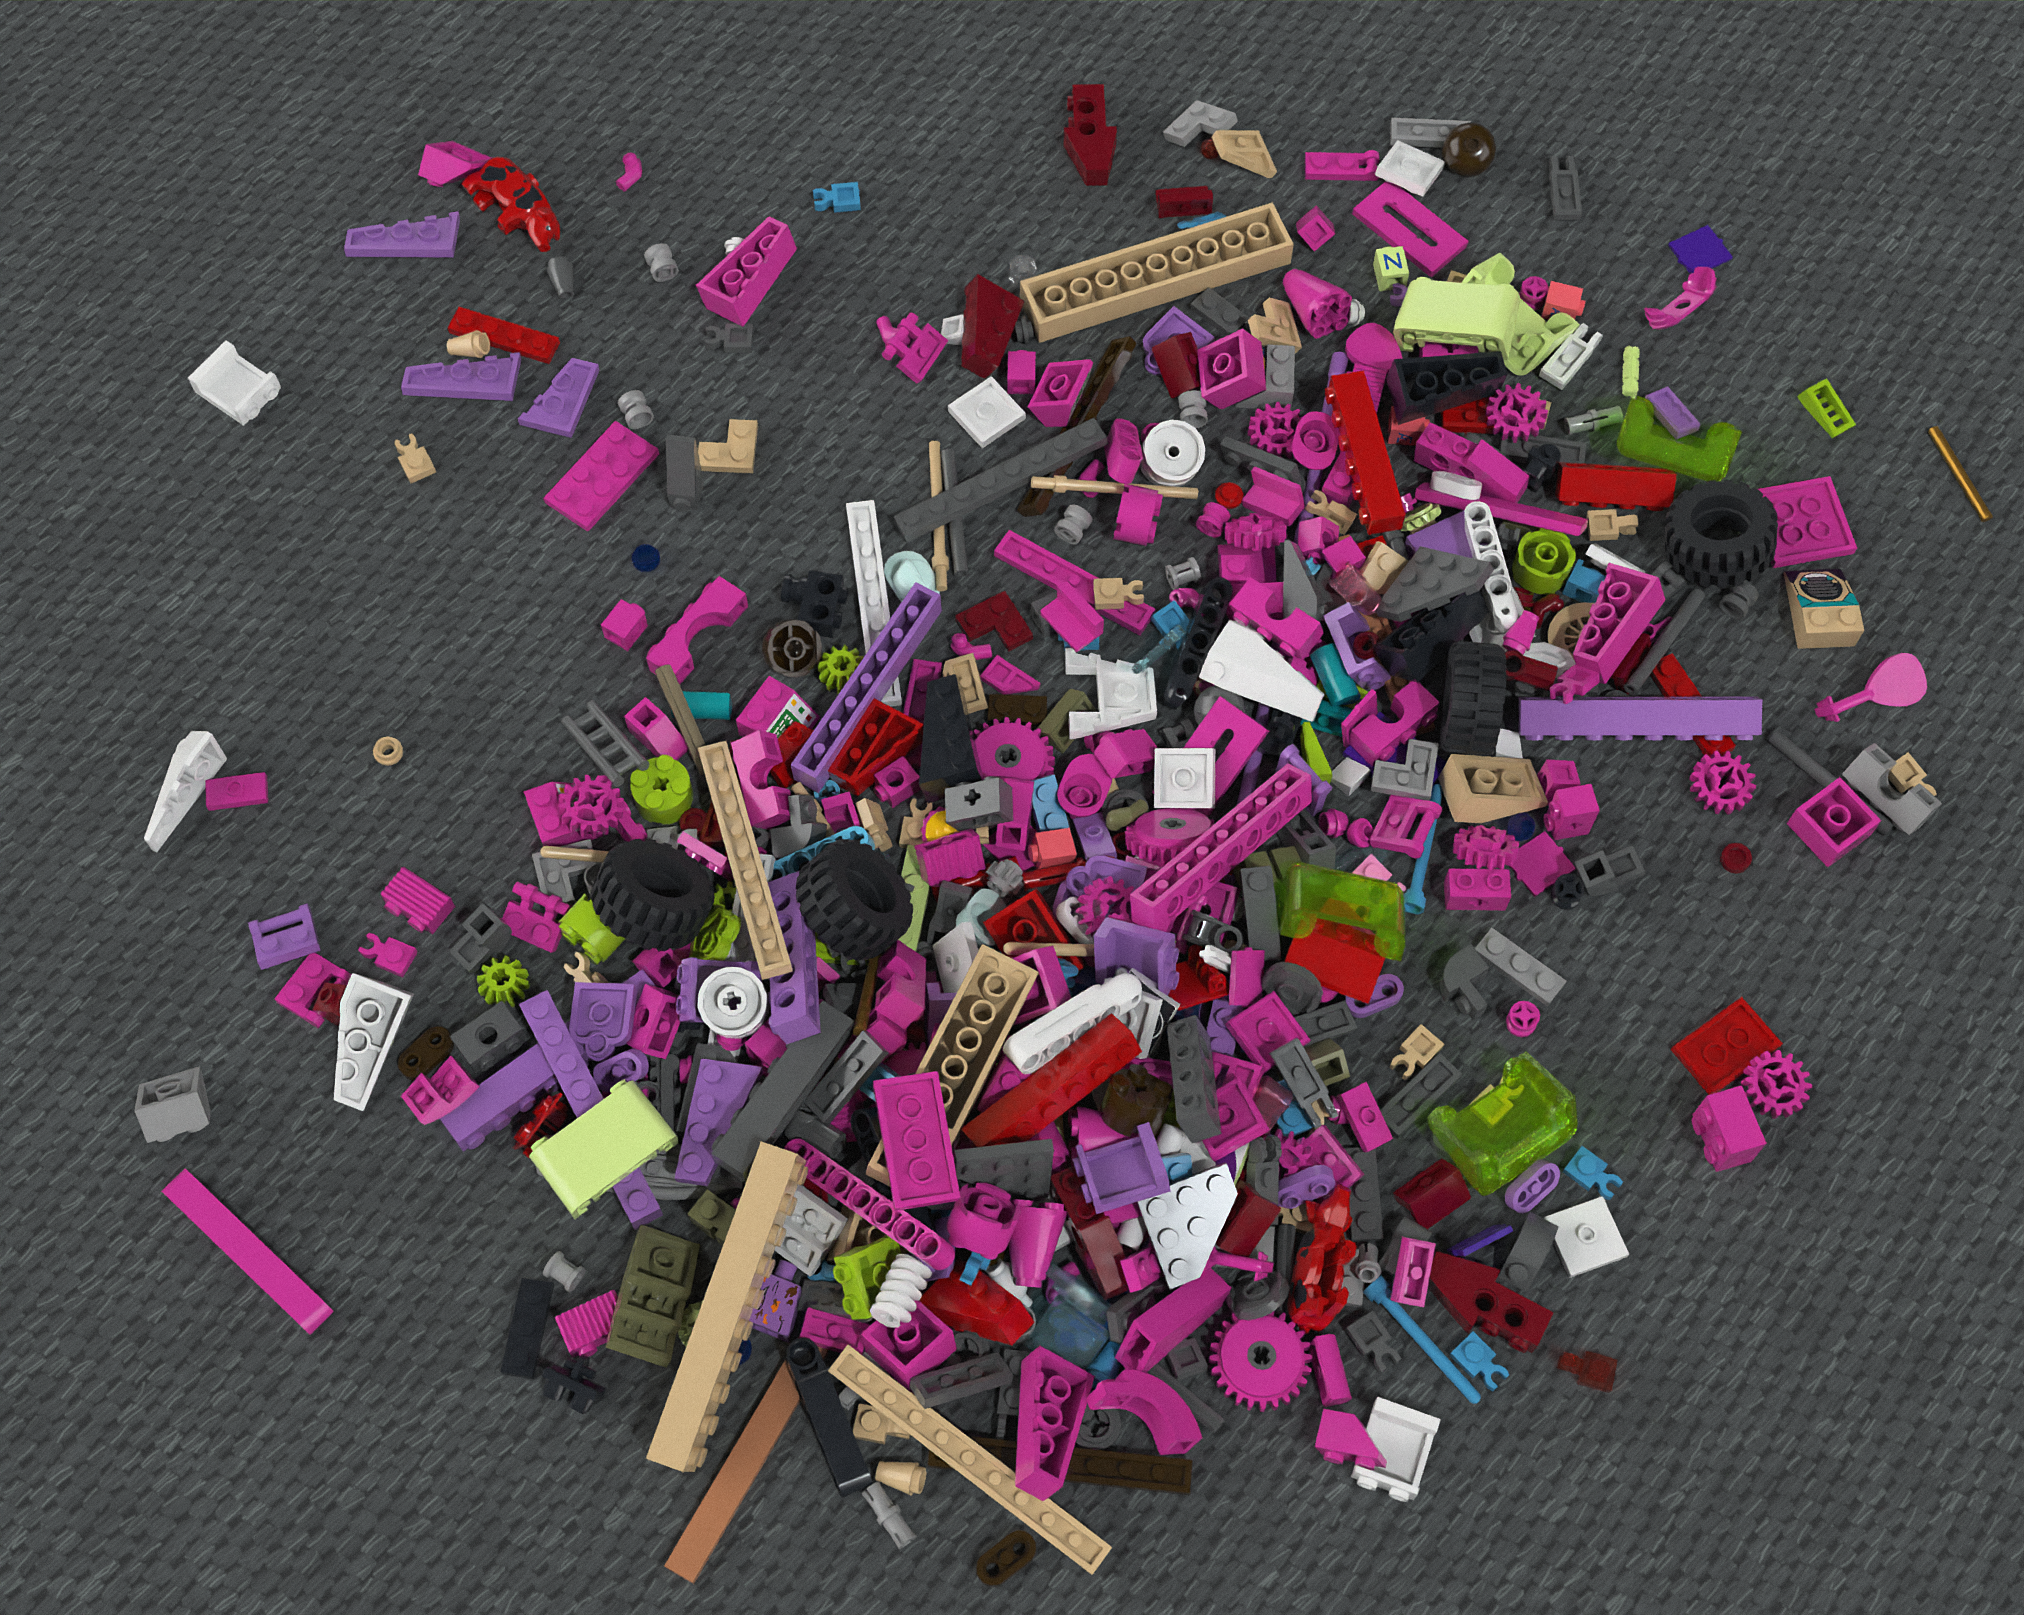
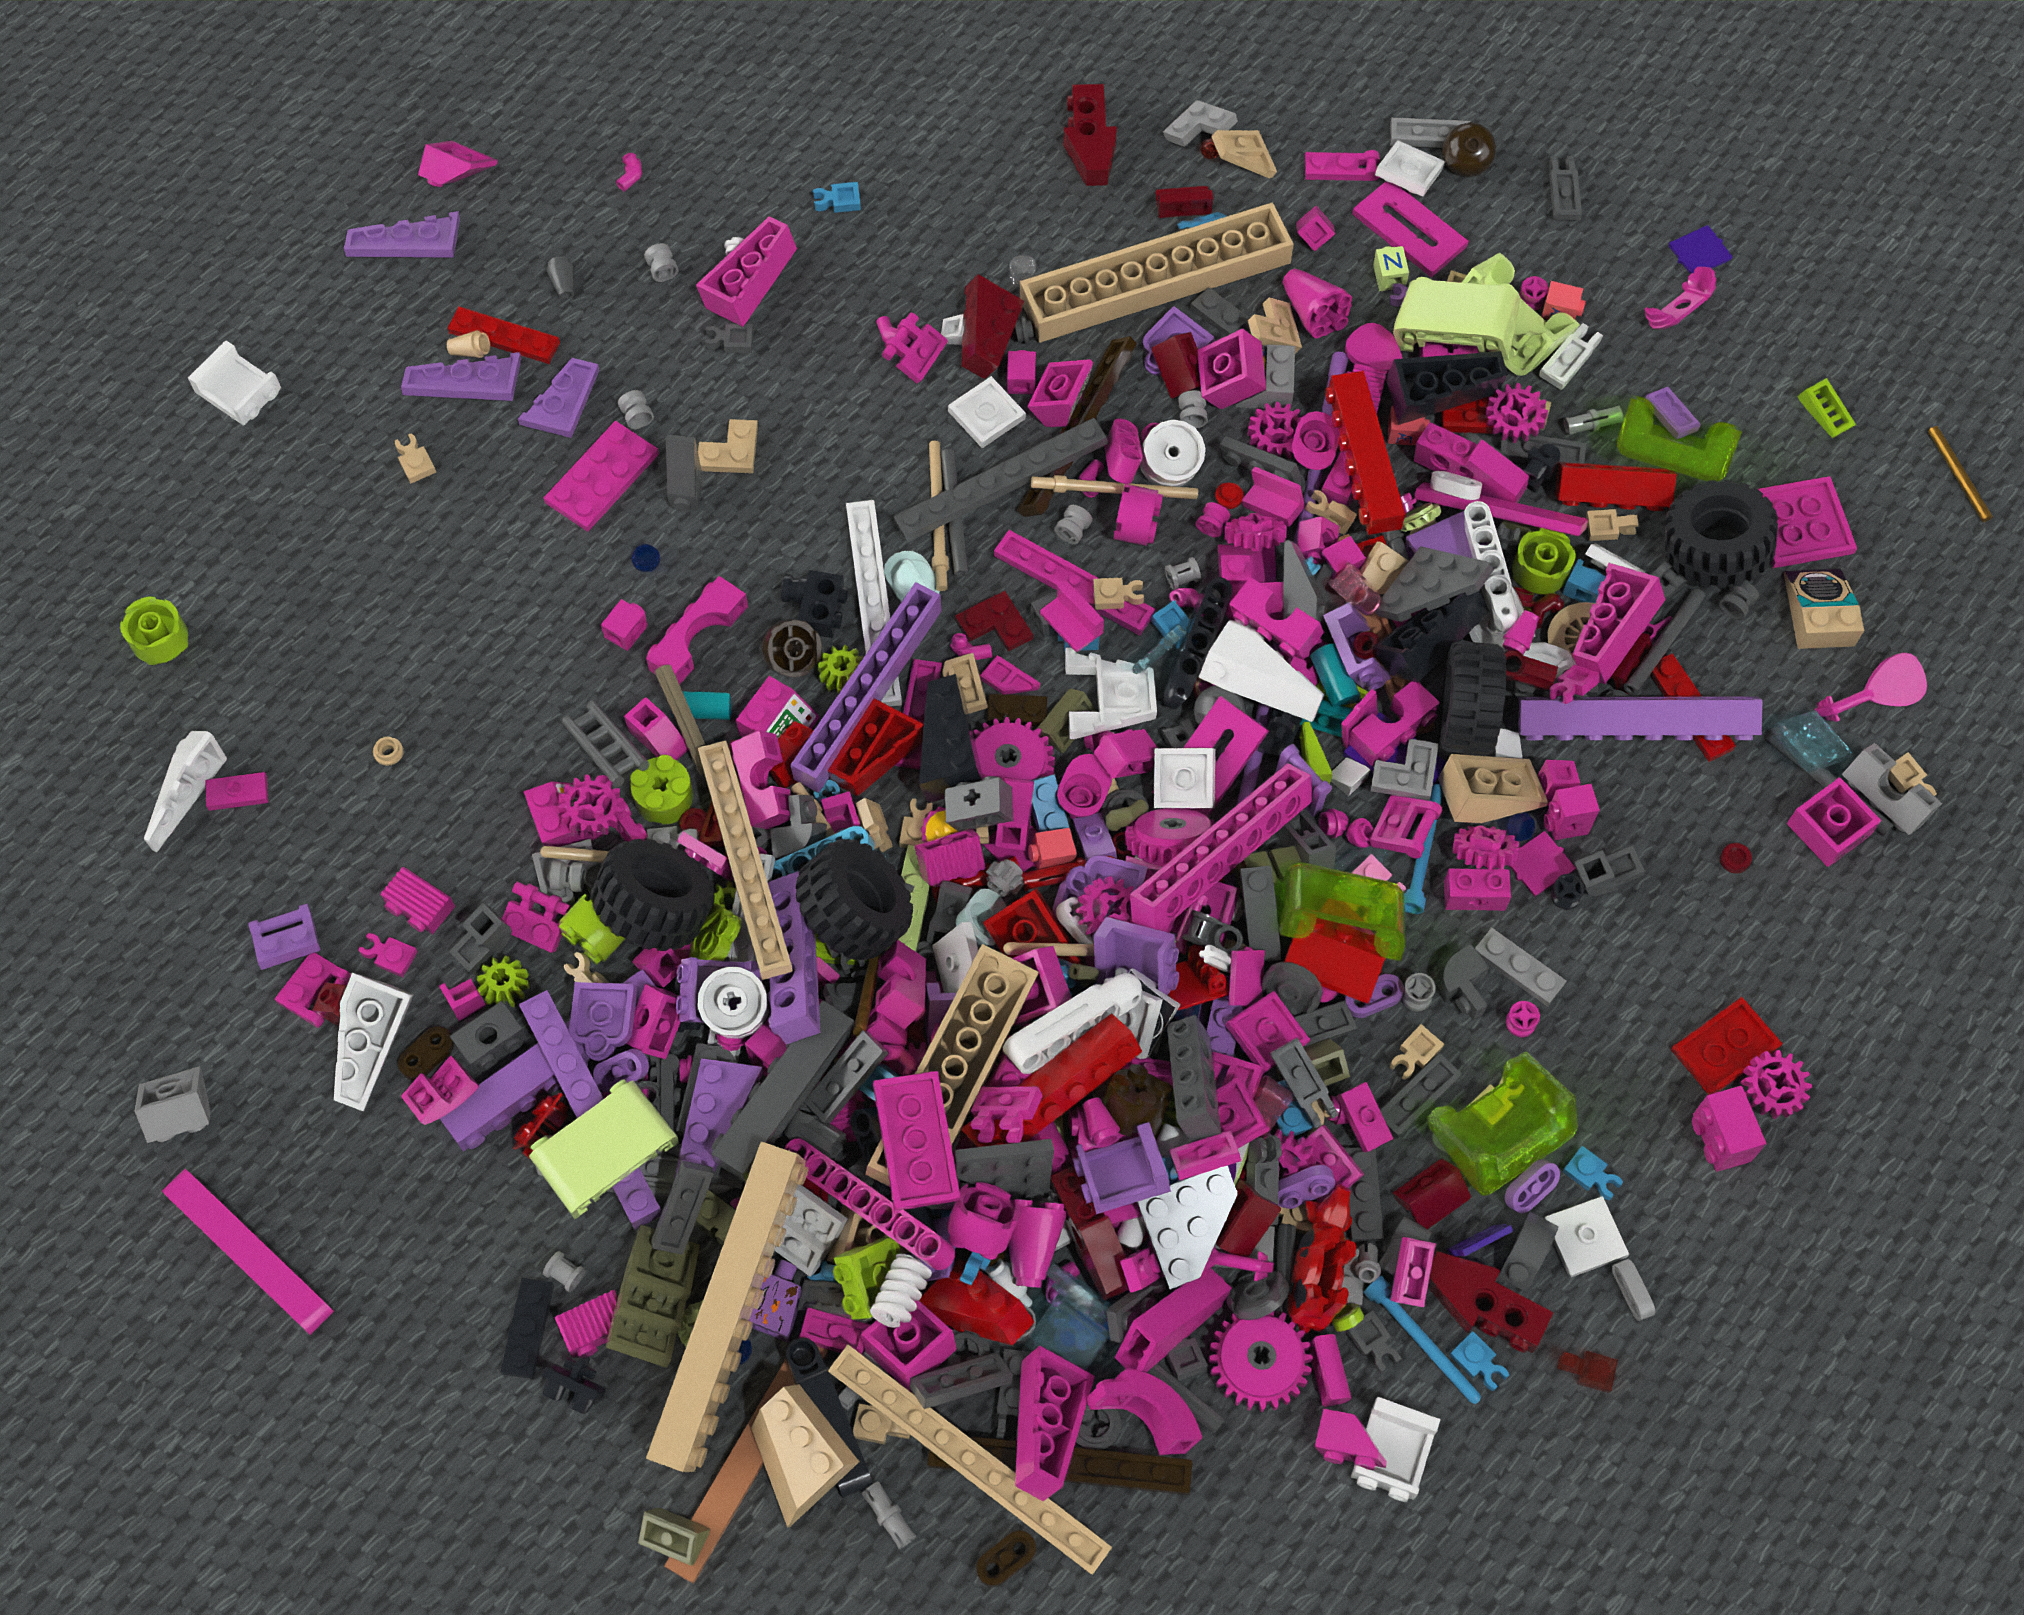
(154, 630): none -> lime brick
(463, 999): none -> dark pink panel
(518, 197): red animal -> none
(567, 876): none -> light grey wheel
(673, 1535): none -> olive slope
(682, 1207): none -> dark grey plate
(799, 1451): none -> tan wedge
(897, 771): dark pink brick -> none
(902, 1056): none -> dark pink arm
(903, 1476): tan cone -> none
(1004, 1103): none -> dark pink plate
(1084, 974): none -> olive arm
(1100, 1124): none -> dark pink cone
(1105, 1364): dark azure cone -> none
(1205, 1155): none -> dark pink plate
(1348, 1317): none -> lime tile
(1356, 312): white plate -> none
(1419, 985): none -> light grey wheel
(1630, 371): yellowish green axle -> none
(1633, 1289): none -> light grey beam
(1736, 786): dark pink gear -> none
(1811, 741): none -> clear light blue plate

